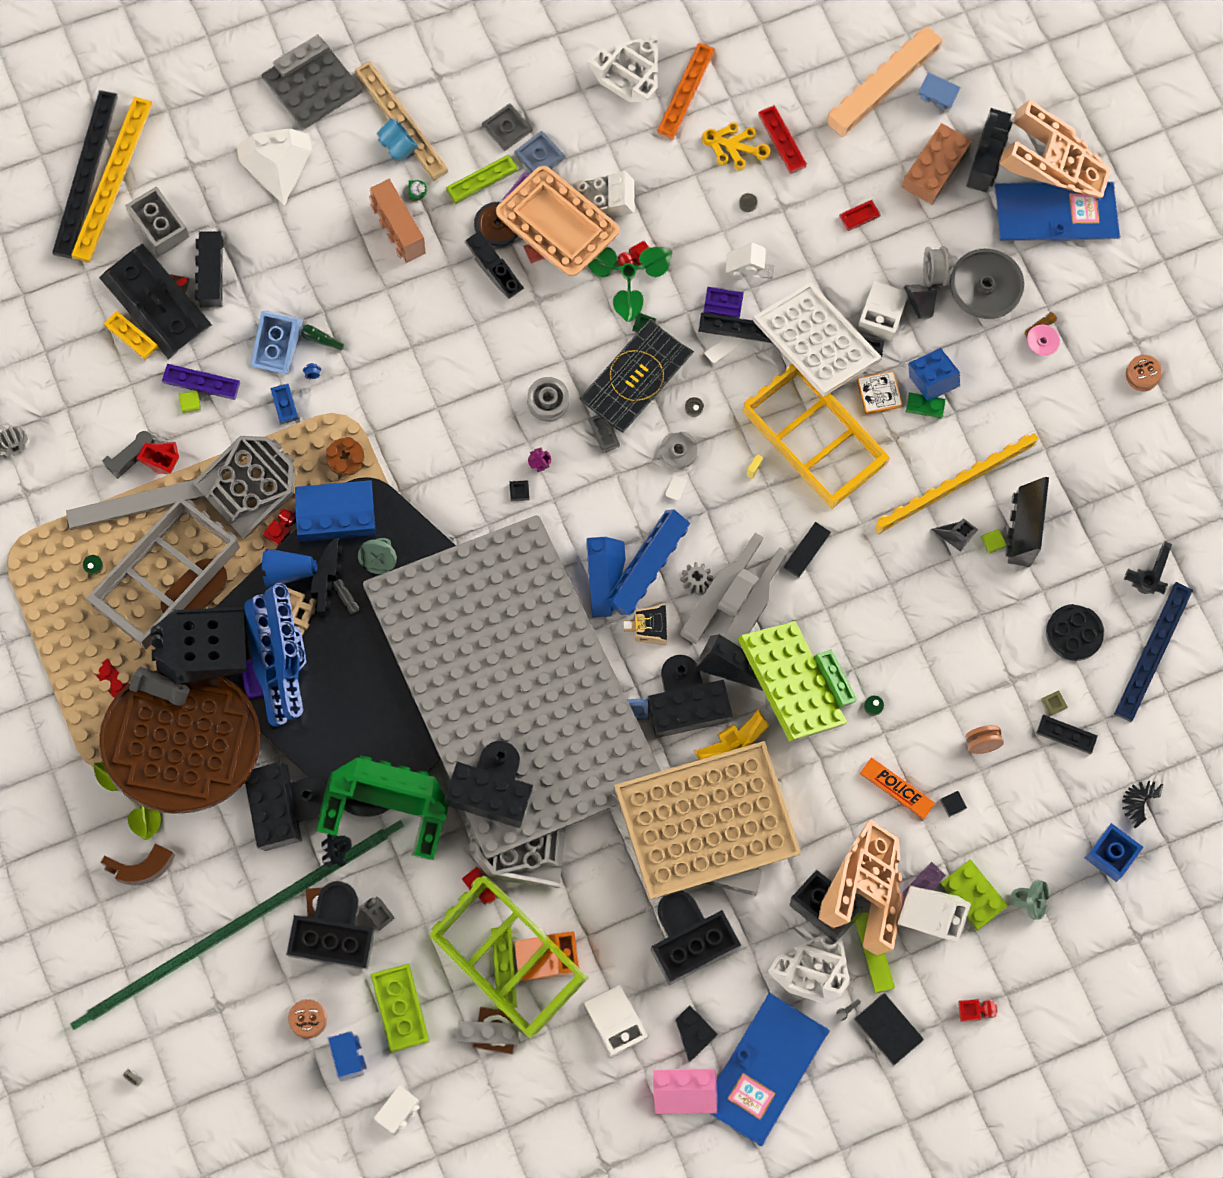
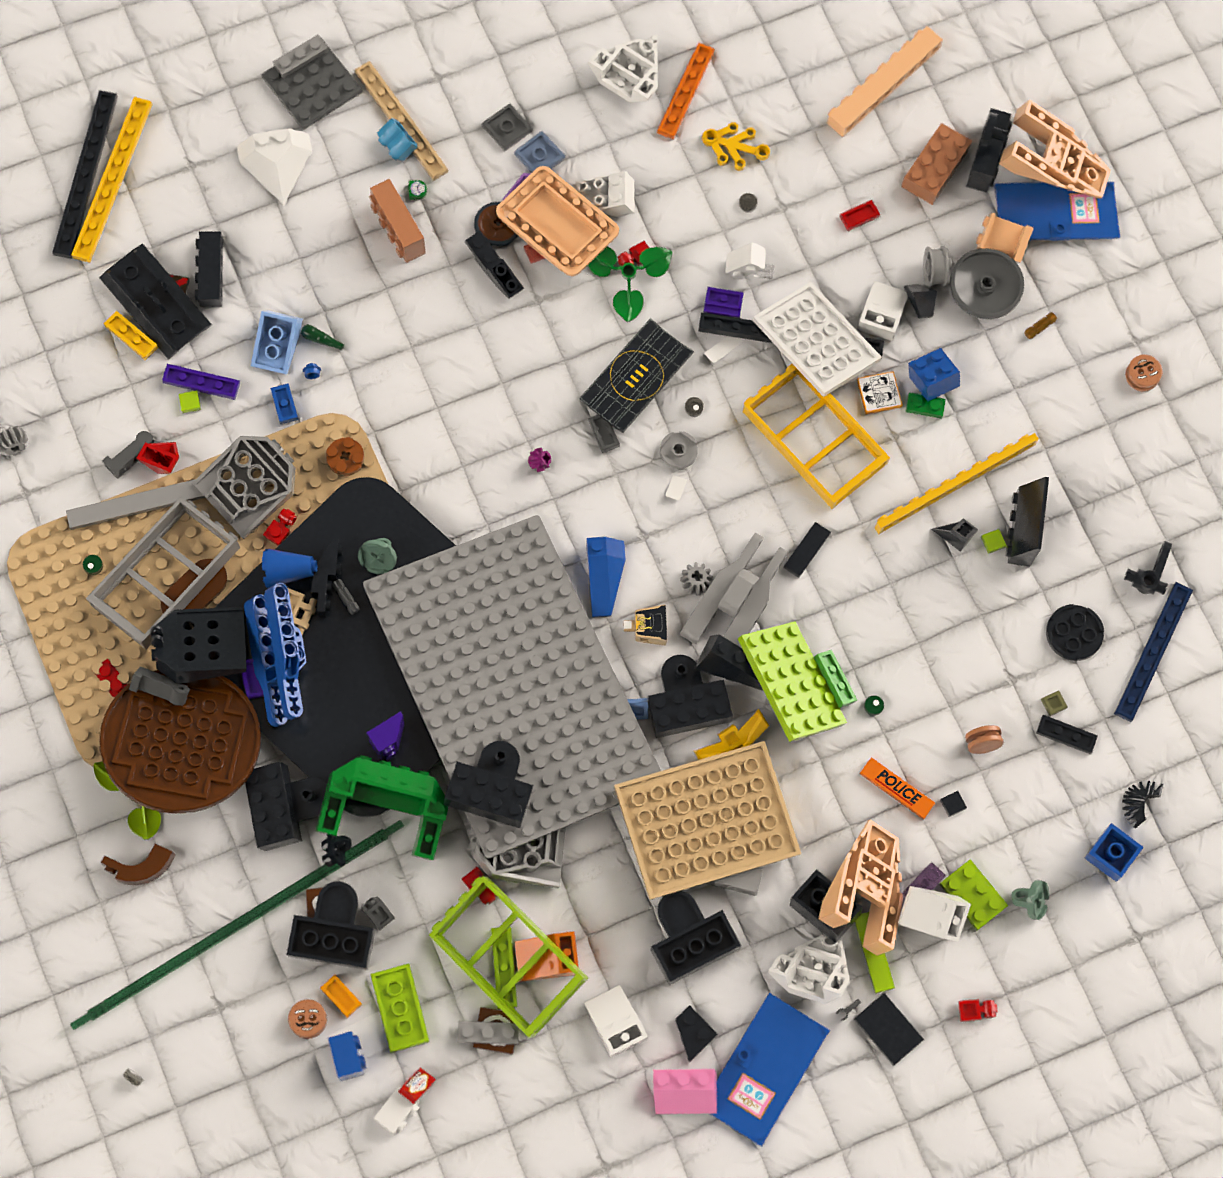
(157, 221): light grey brick -> none
(335, 511): blue slope -> none
(341, 996): none -> light orange tile
(387, 736): none -> dark purple slope
(417, 1085): none -> tile
(481, 179): lime tile -> none
(519, 490): black tile -> none
(548, 410): light grey wheel -> none
(640, 321): dark green tile -> none
(647, 562): blue brick -> none
(754, 466): light yellow tile -> none
(782, 139): red plate -> none
(938, 91): medium blue brick -> none
(1004, 237): none -> light nougat panel
(1048, 335): bright pink piece -> none

